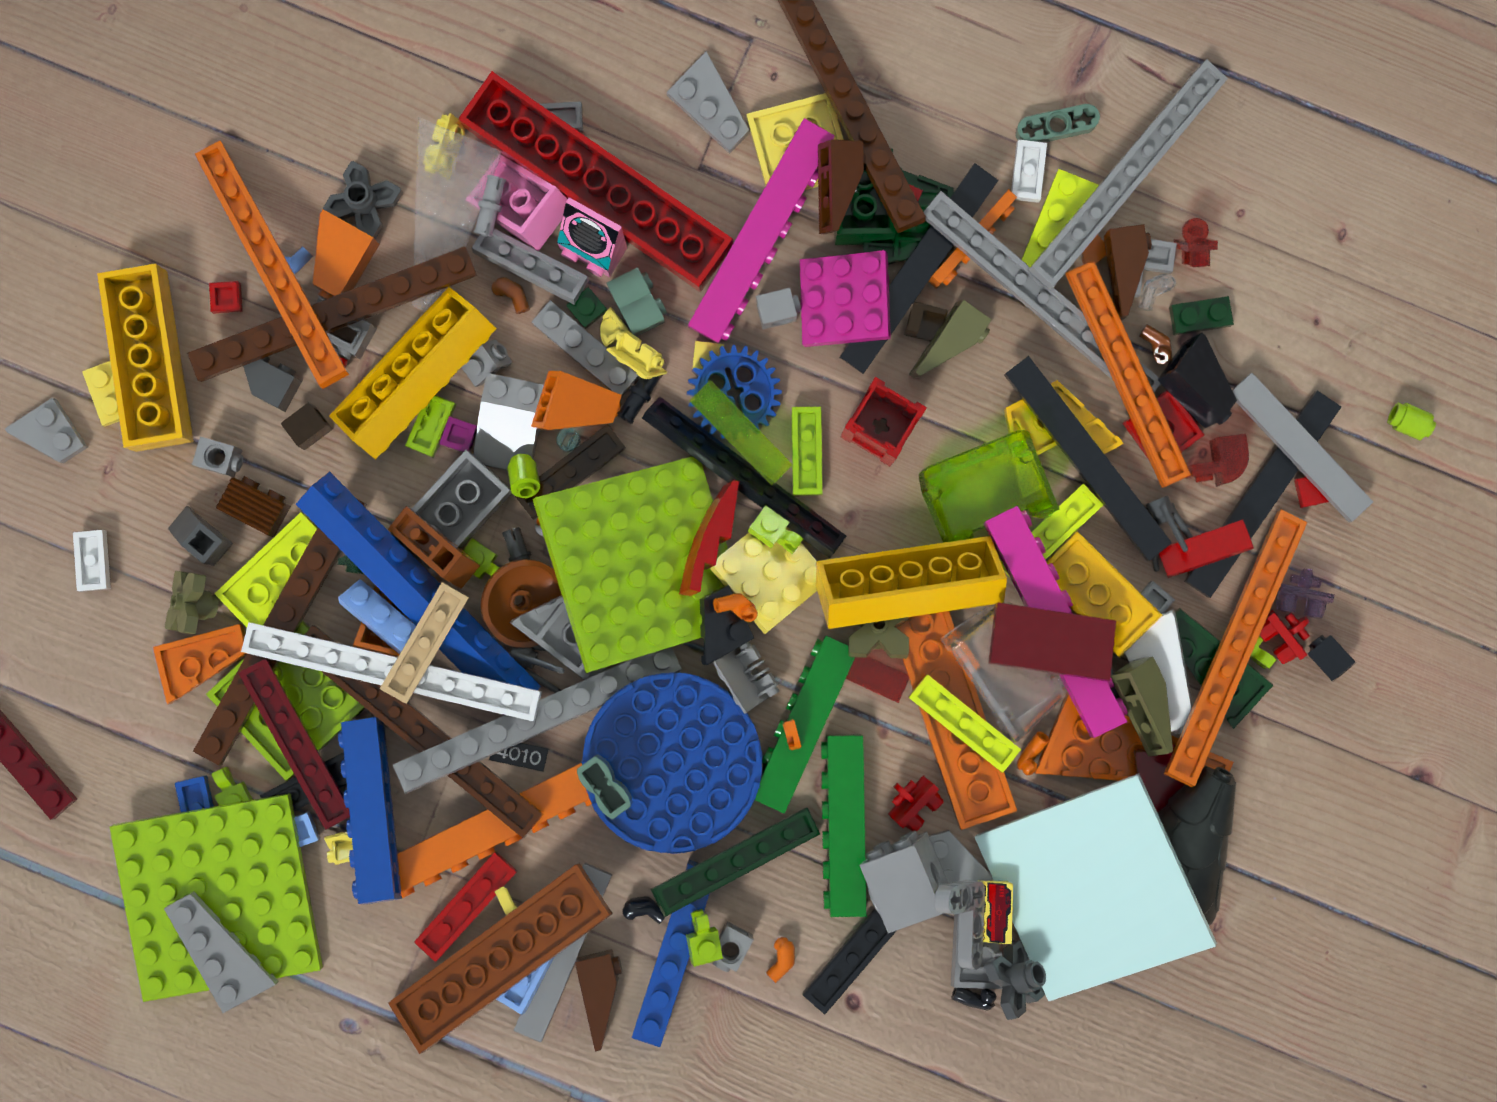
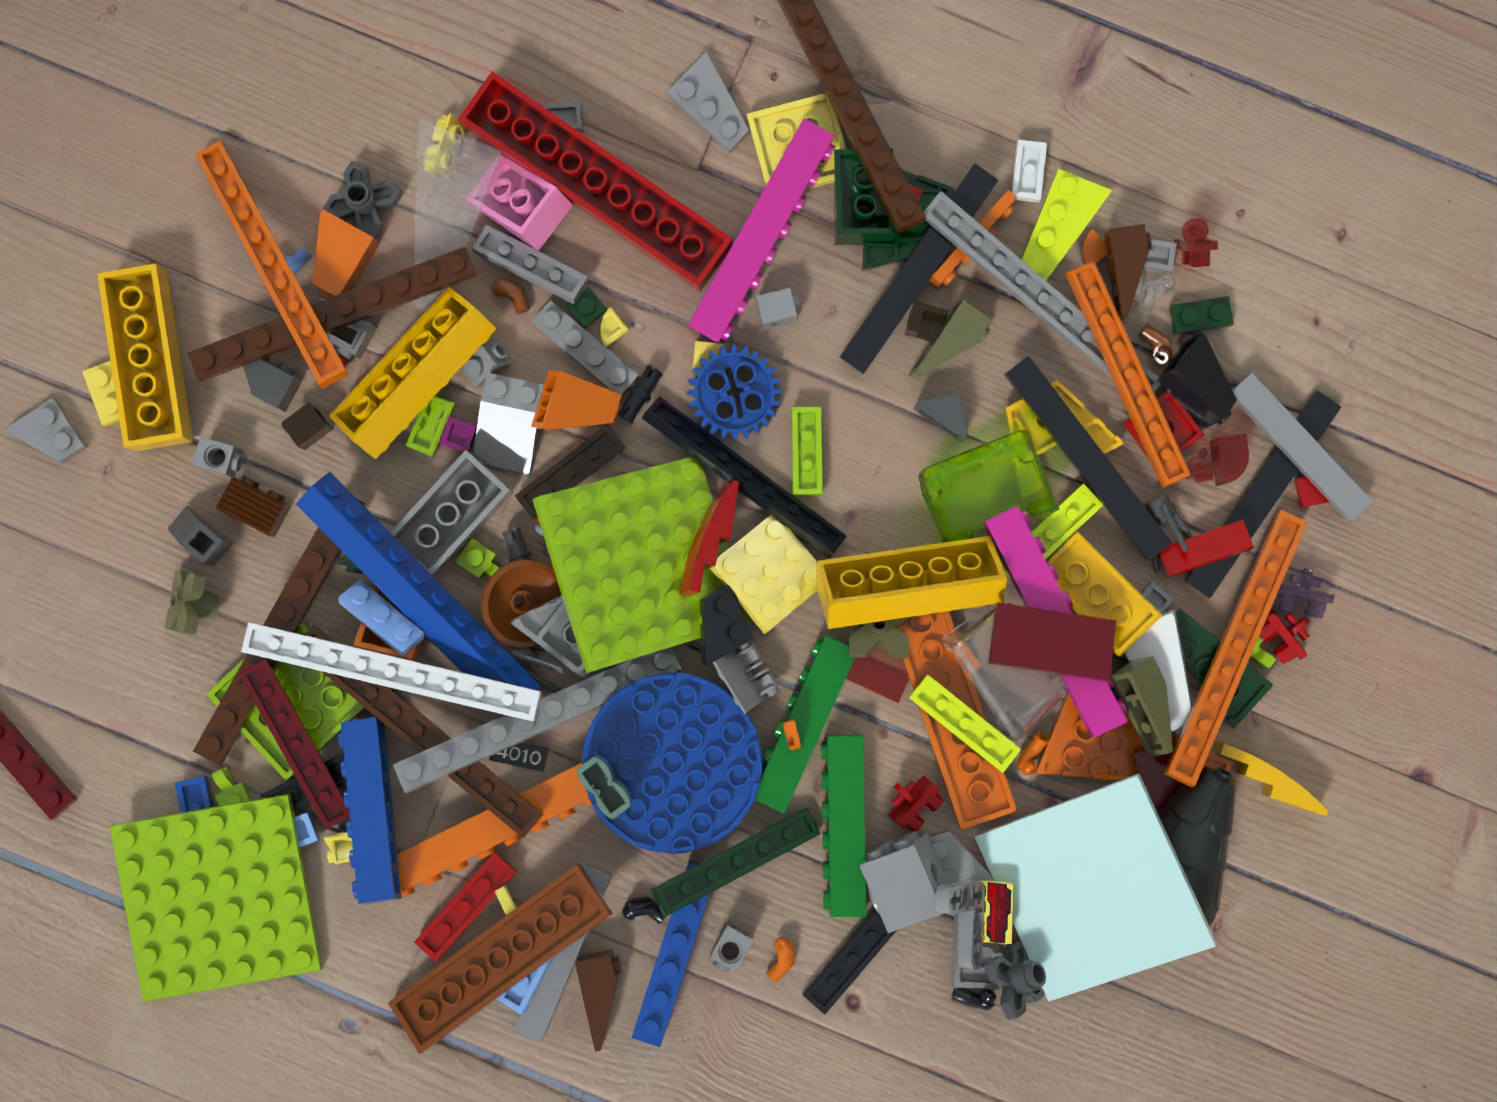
(91, 560): white plate -> none
(196, 659): orange wing -> none
(222, 961): light grey wing -> none
(225, 297): red tile -> none
(259, 583): neon yellow wing -> none
(424, 642): tan plate -> none
(433, 548): dark orange slope -> none
(489, 206): light grey pin -> none
(523, 476): lime brick -> none
(574, 440): clear light blue hinge -> none
(590, 239): slope -> none
(636, 301): sand green brick -> none
(645, 362): light yellow hinge -> none
(704, 941): lime plate -> none
(738, 604): orange arm -> none
(741, 432): clear neon green plate -> none
(771, 528): lime plate -> none
(839, 174): reddish brown slope -> none
(845, 299): dark pink plate -> none
(900, 418): red container -> none
(946, 414): none -> dark grey slope
(1079, 127): sand green beam -> none
(1127, 174): light grey plate -> none
(1277, 784): none -> yellow slope
(1330, 657): black brick -> none
(1411, 421): lime brick -> none

